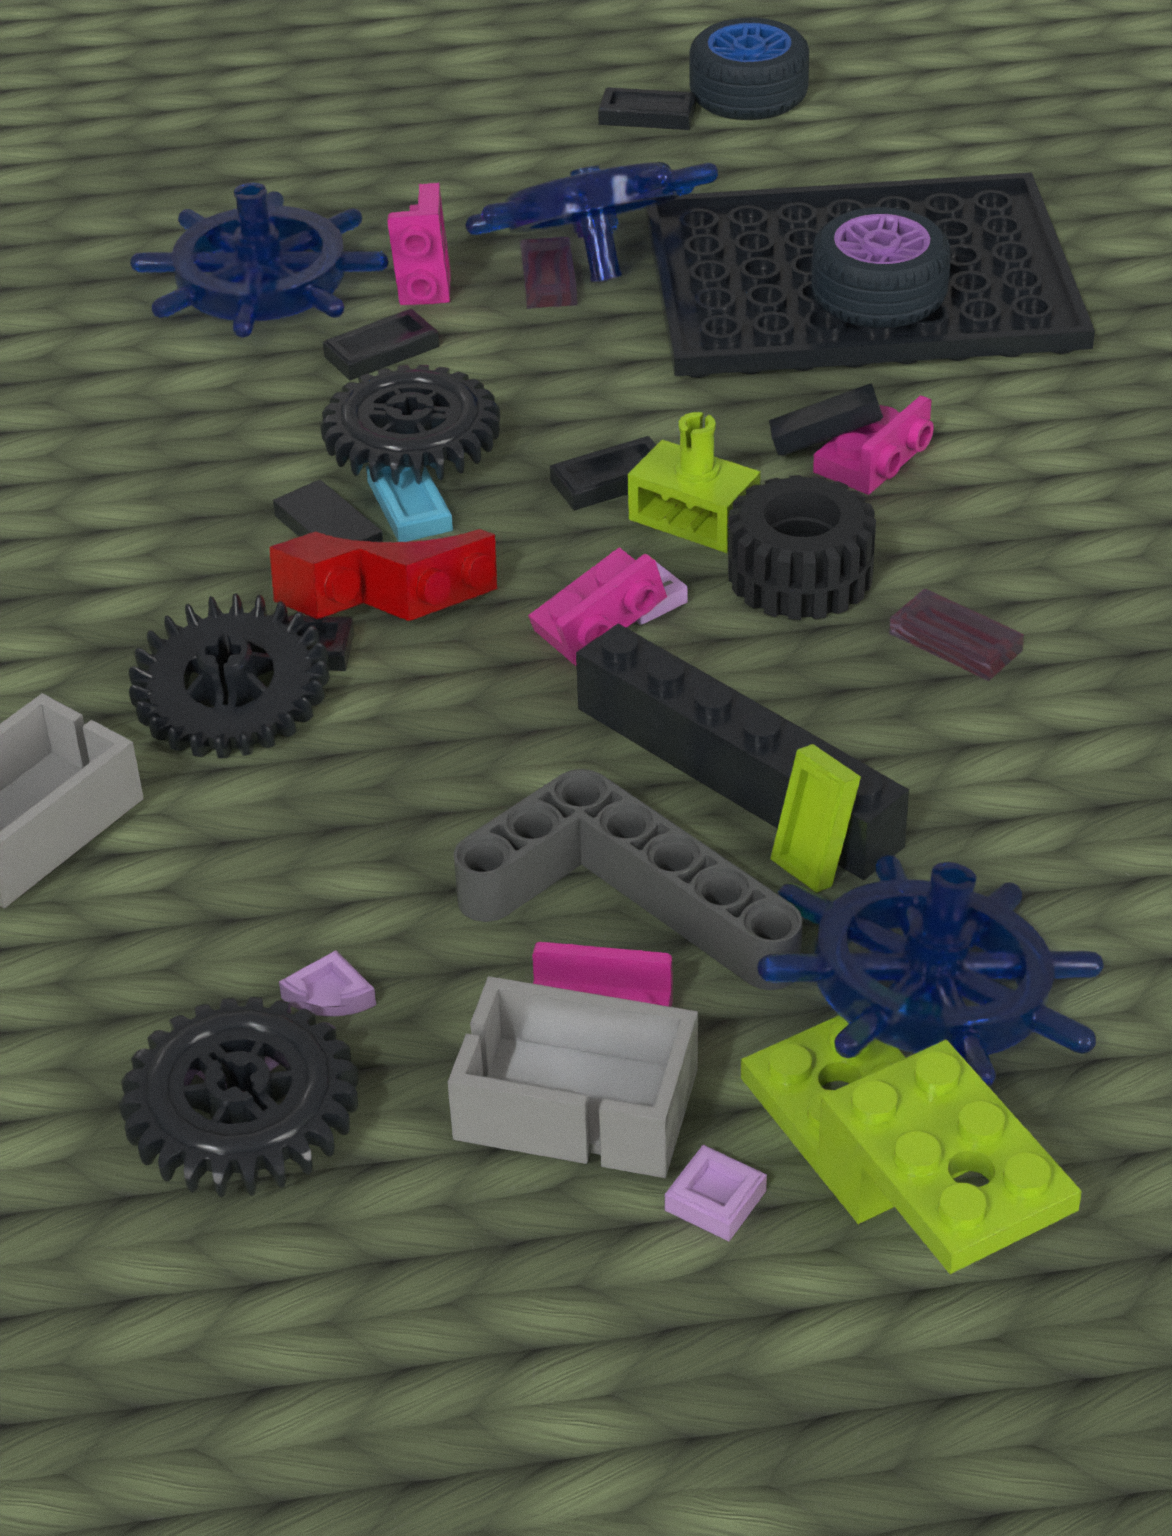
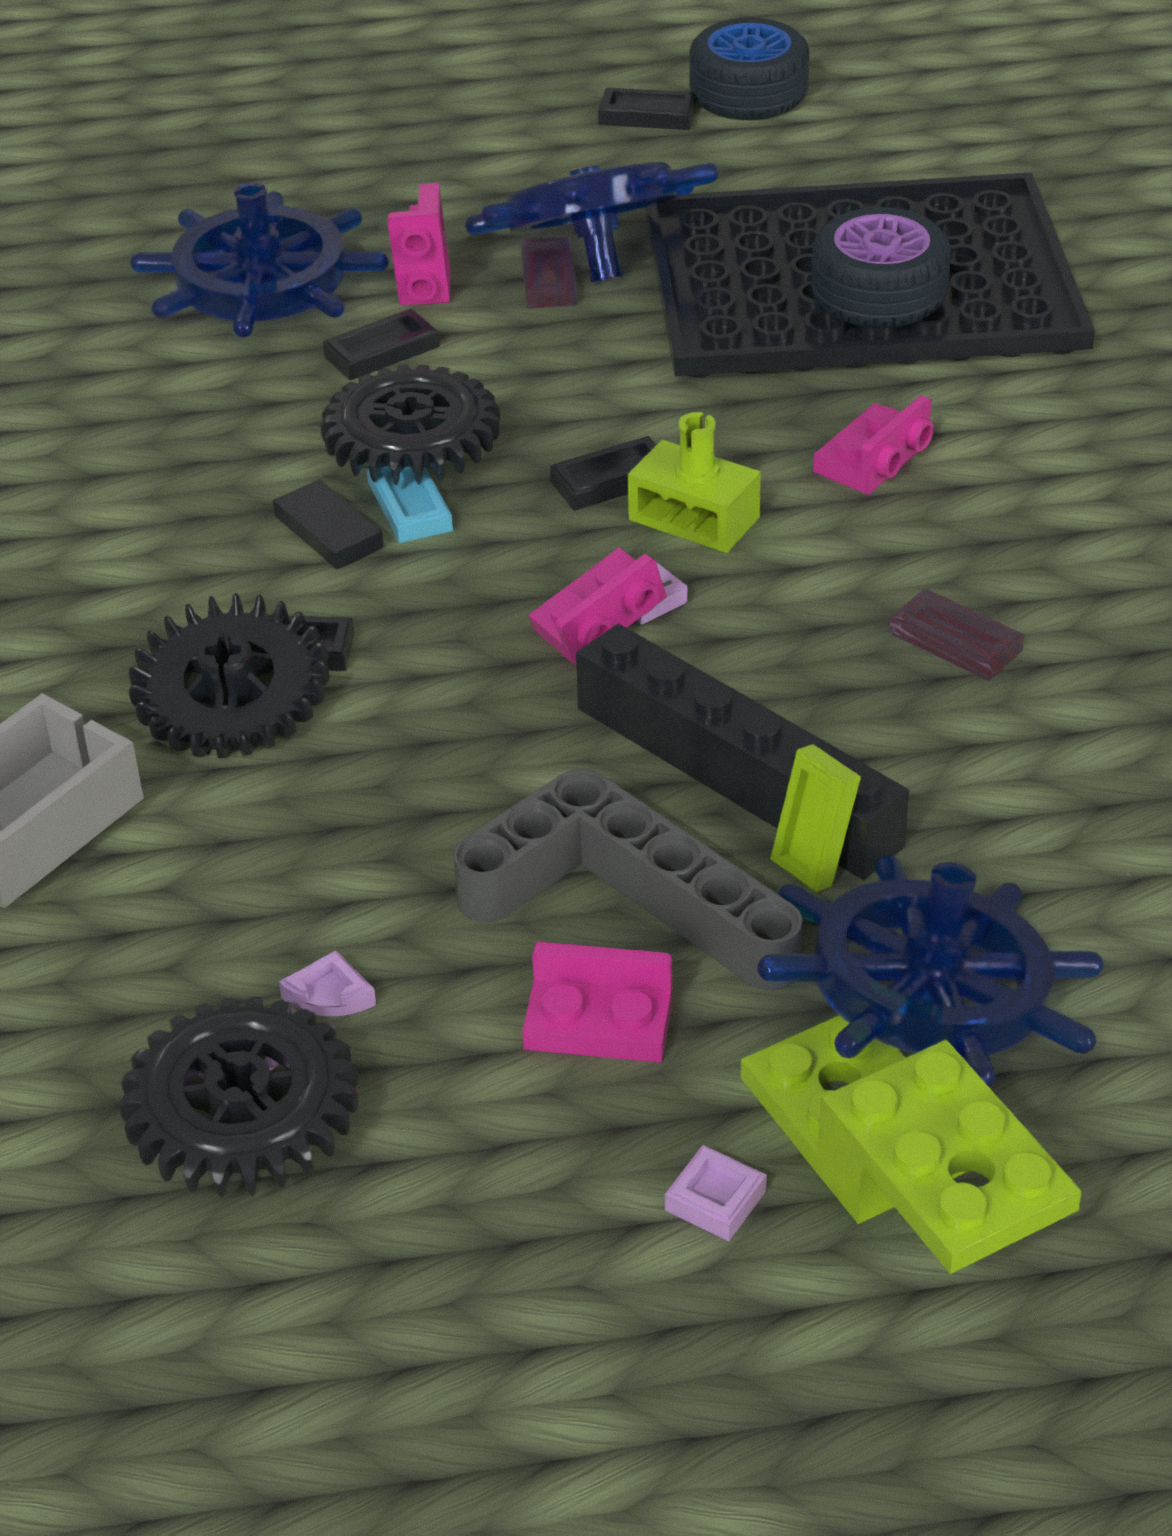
(405, 579): red arch -> none
(574, 1076): light grey piece -> none
(801, 547): black tyre -> none
(825, 419): black tile -> none

